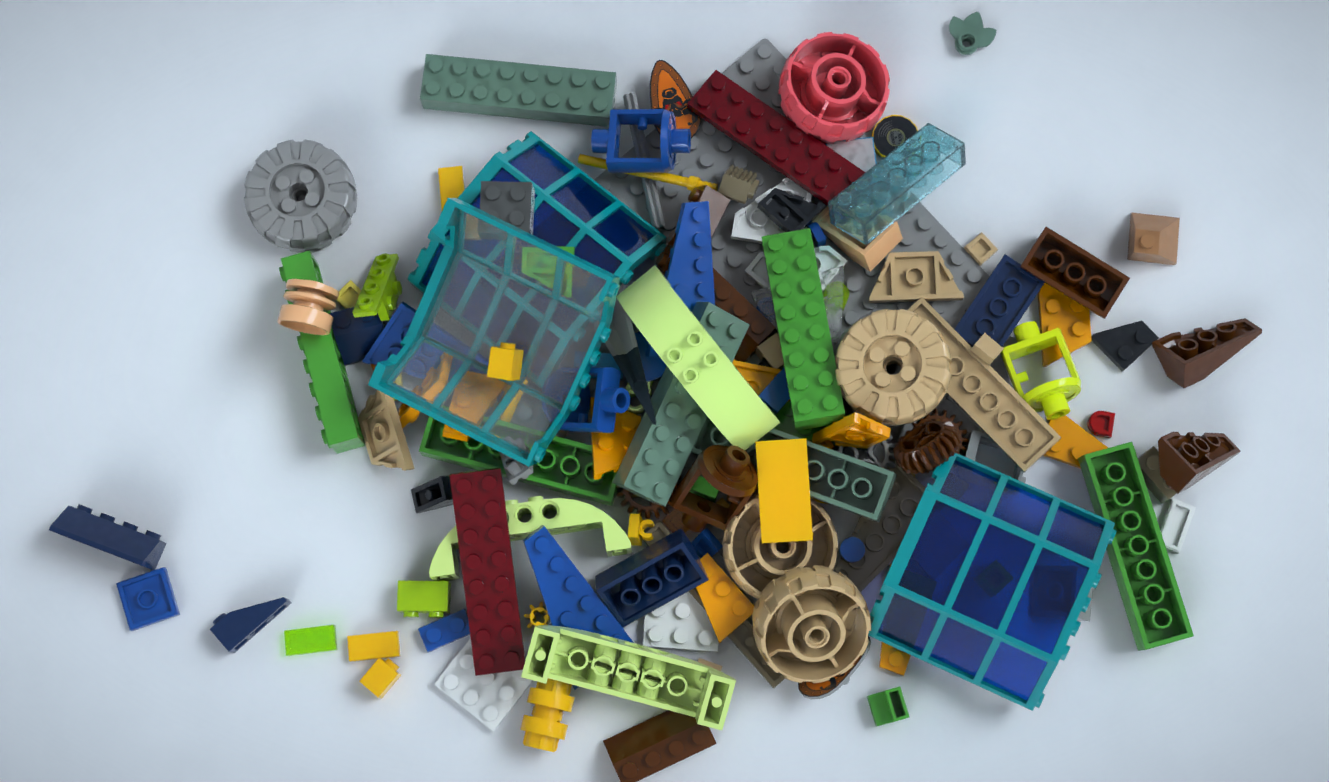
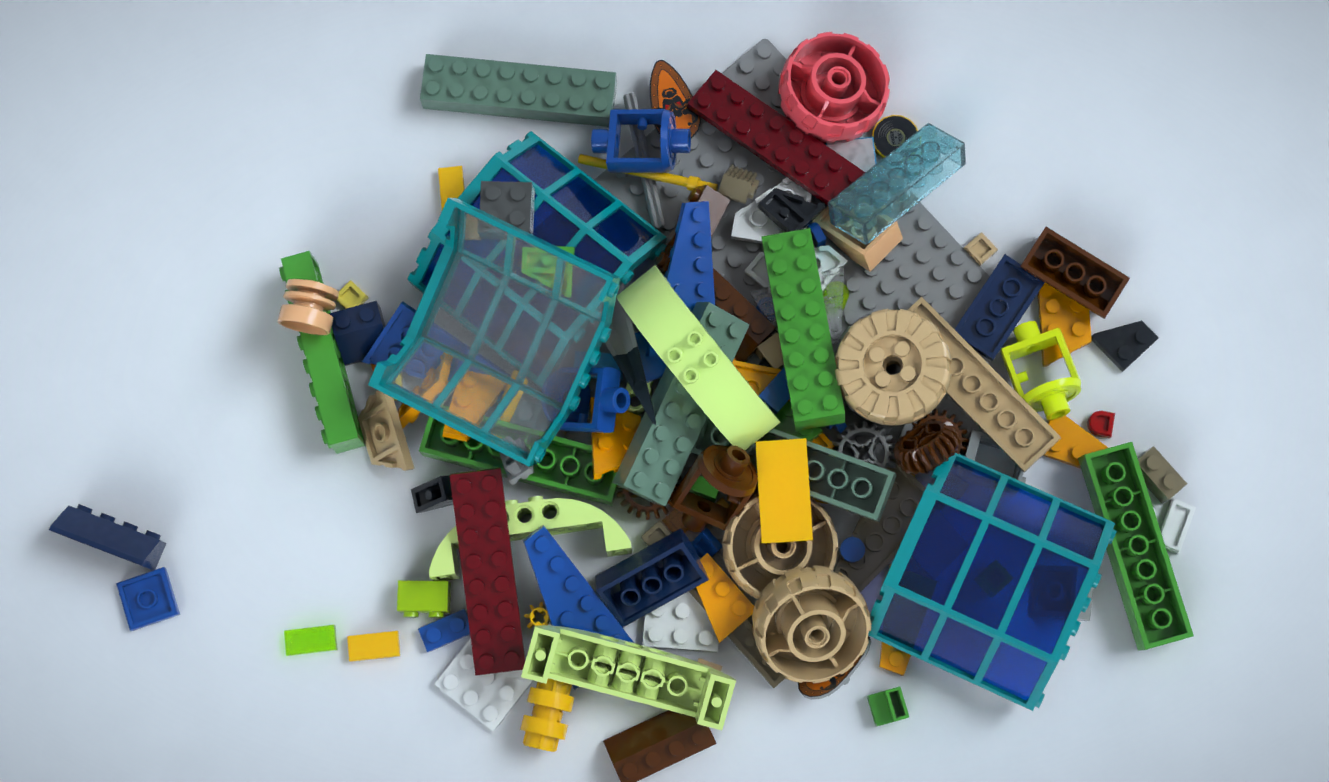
(243, 624): dark blue slope -> none
(296, 171): light grey wheel -> none
(380, 289): lime bracket -> none
(381, 677): yellow brick -> none
(505, 362): yellow brick -> none
(636, 529): yellow tile -> none
(853, 431): light orange wing -> none
(913, 276): tan wing -> none
(971, 31): sand green plate -> none
(987, 349): tan tile -> none
(1153, 238): medium nougat slope -> none
(1192, 457): reddish brown wedge -> none
(1198, 354): reddish brown wedge -> none

